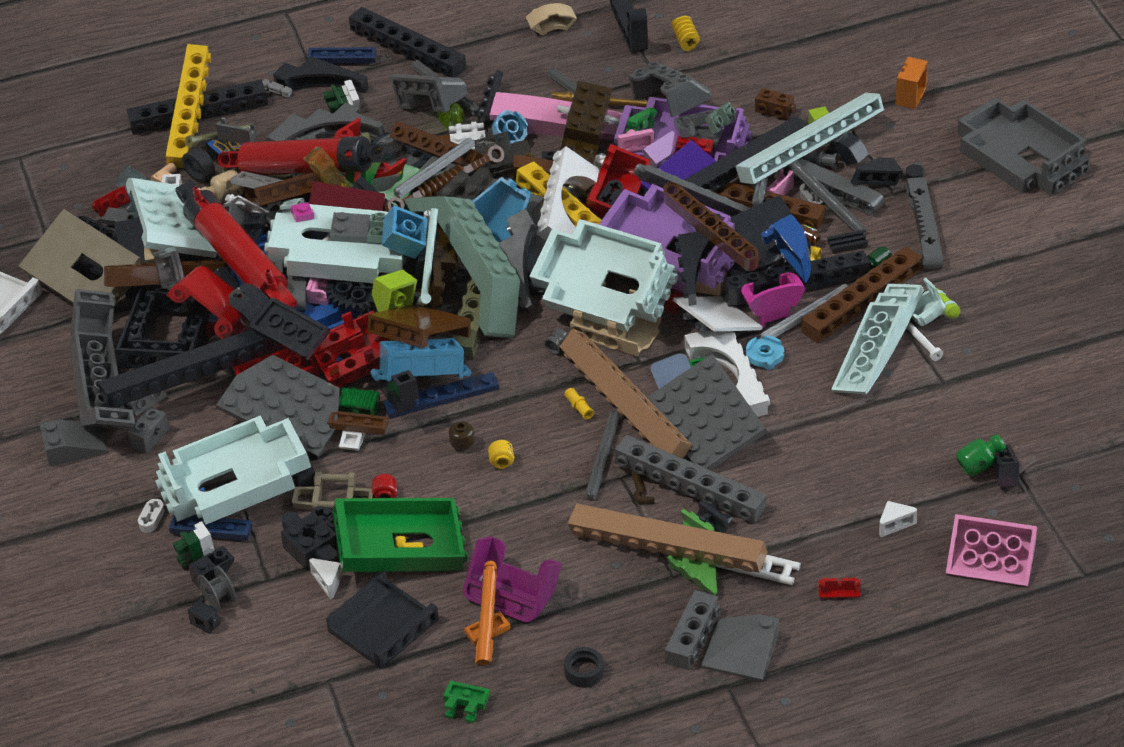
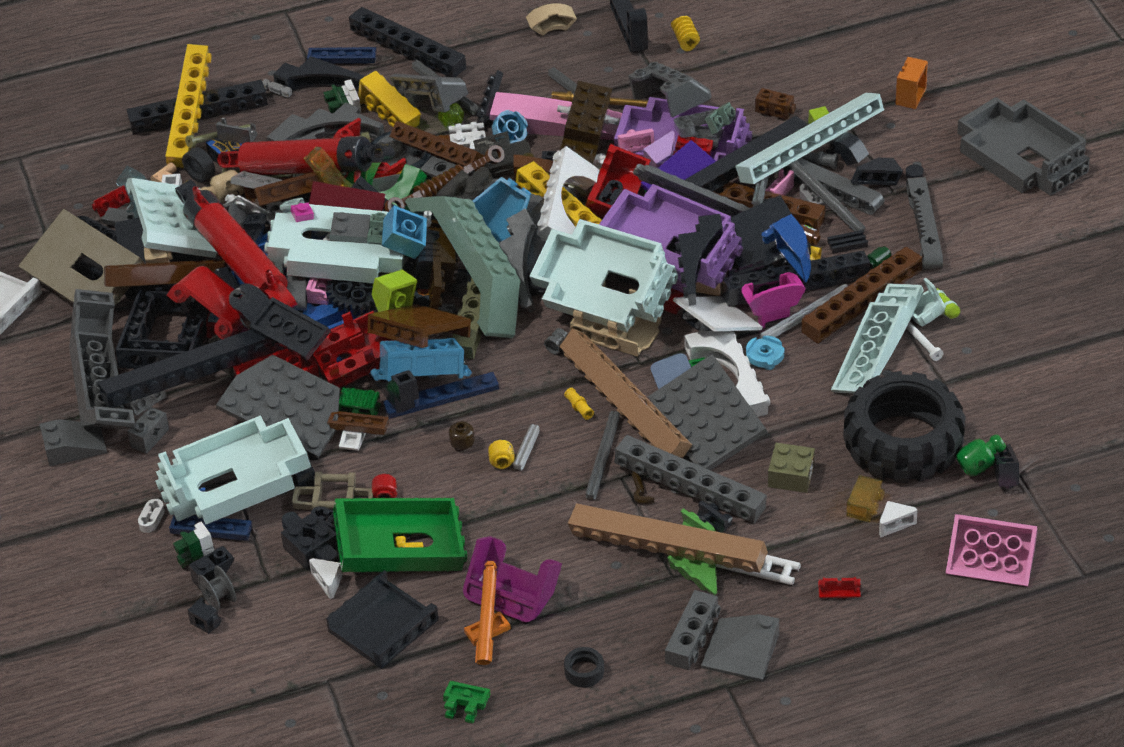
(168, 267): dark grey hinge -> none
(386, 101): none -> yellow wedge
(425, 298): light aqua bar -> none
(434, 167): axle -> none
(526, 447): none -> light grey axle
(642, 120): green plate -> none
(711, 226): reddish brown beam -> none
(791, 467): none -> olive brick
(865, 498): none -> clear yellow brick
(904, 457): none -> black tyre

